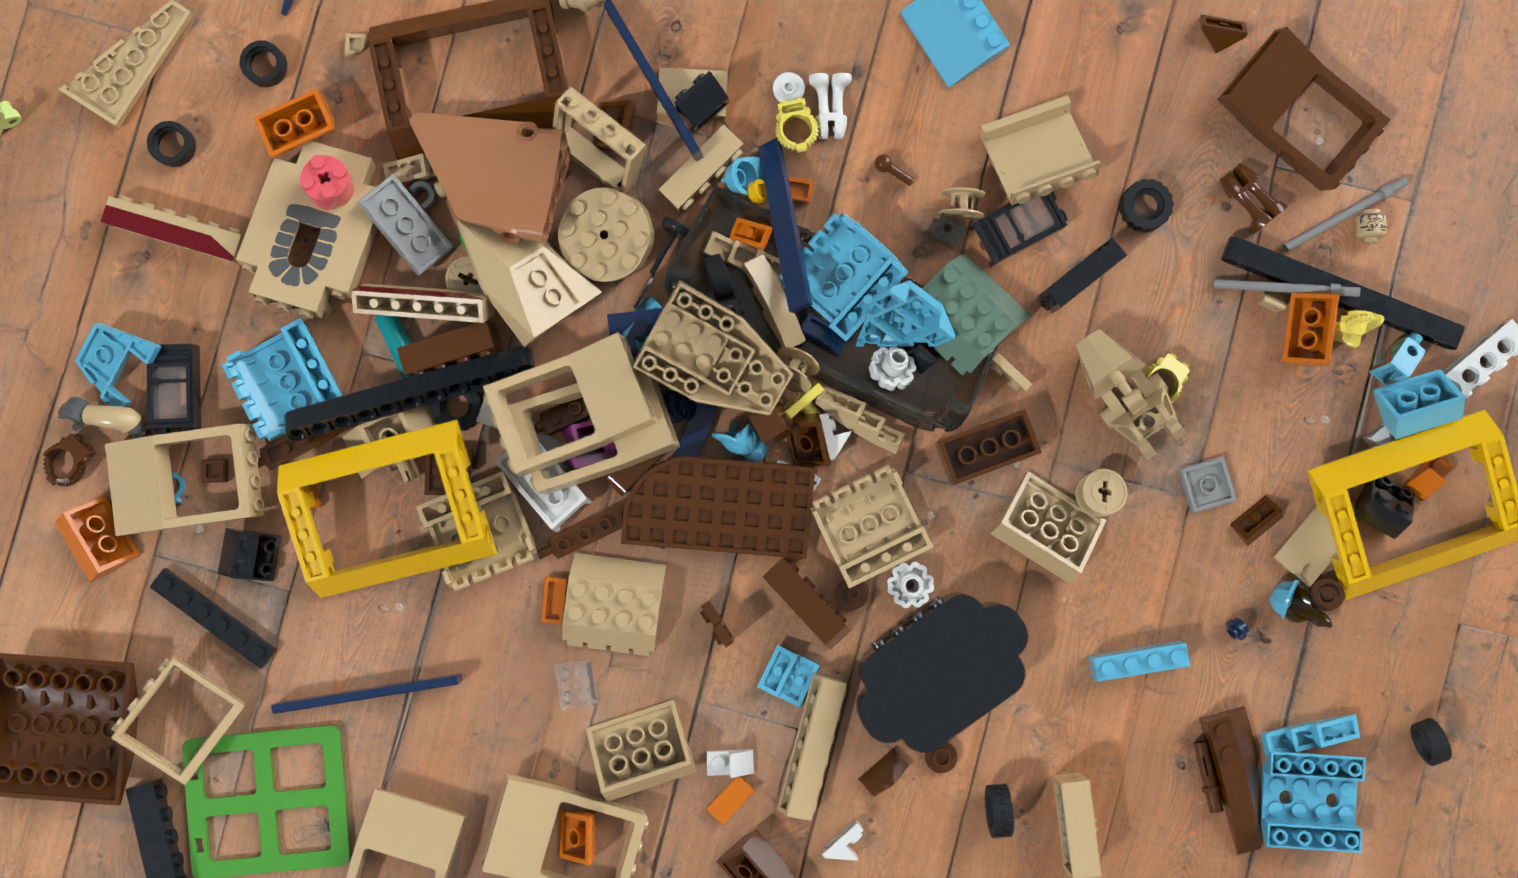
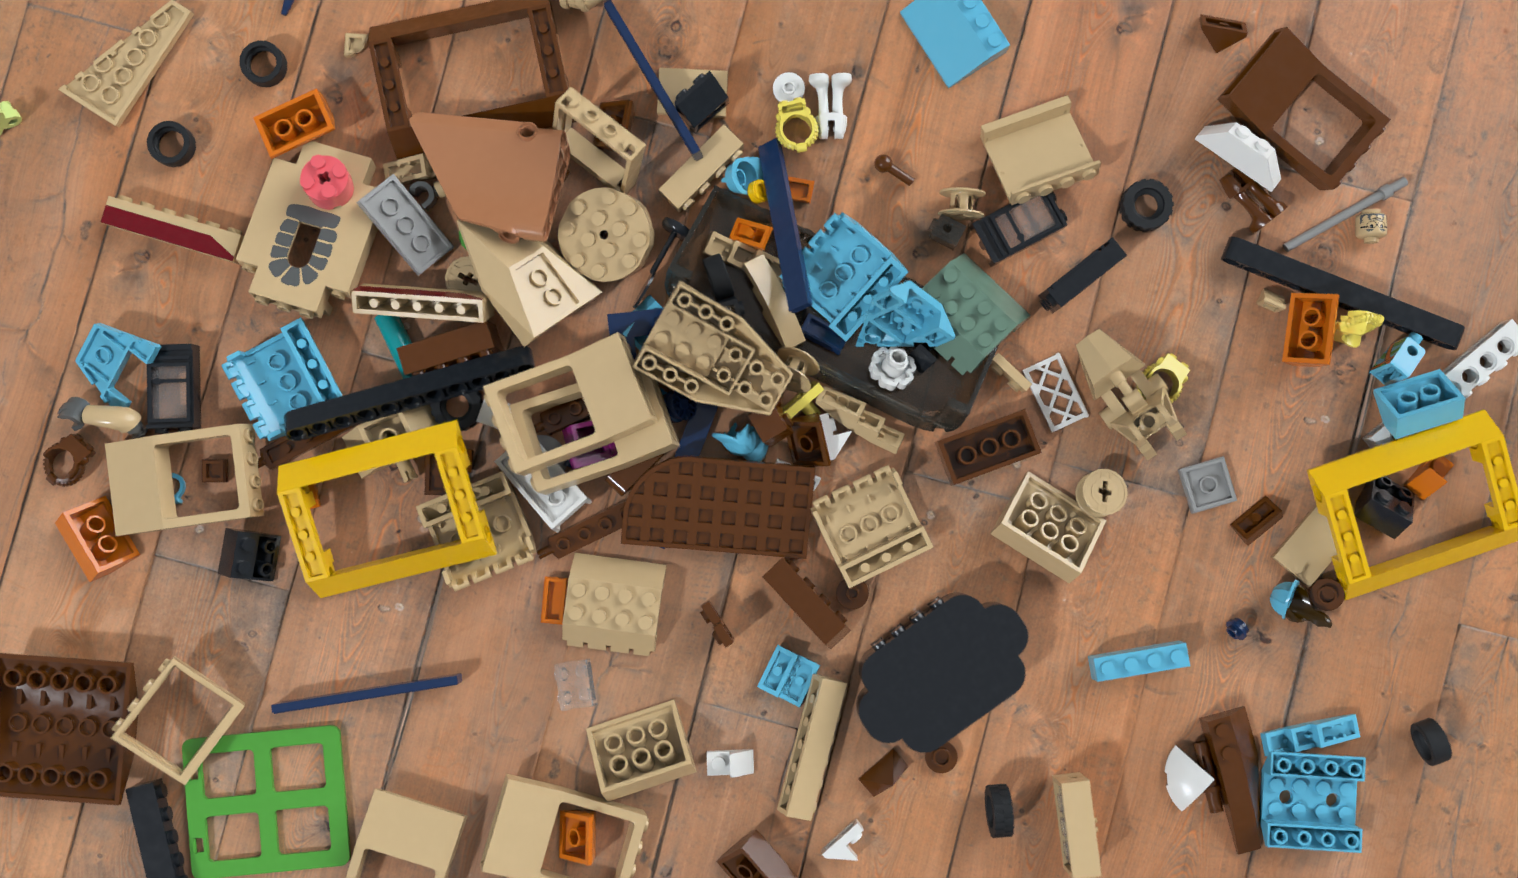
(213, 618): black plate -> none
(730, 799): orange tile -> none
(922, 584): white plant -> none
(1064, 375): none -> white window
(1184, 778): none -> white brick
(1243, 151): none -> white wedge
(1287, 287): light grey bar -> none

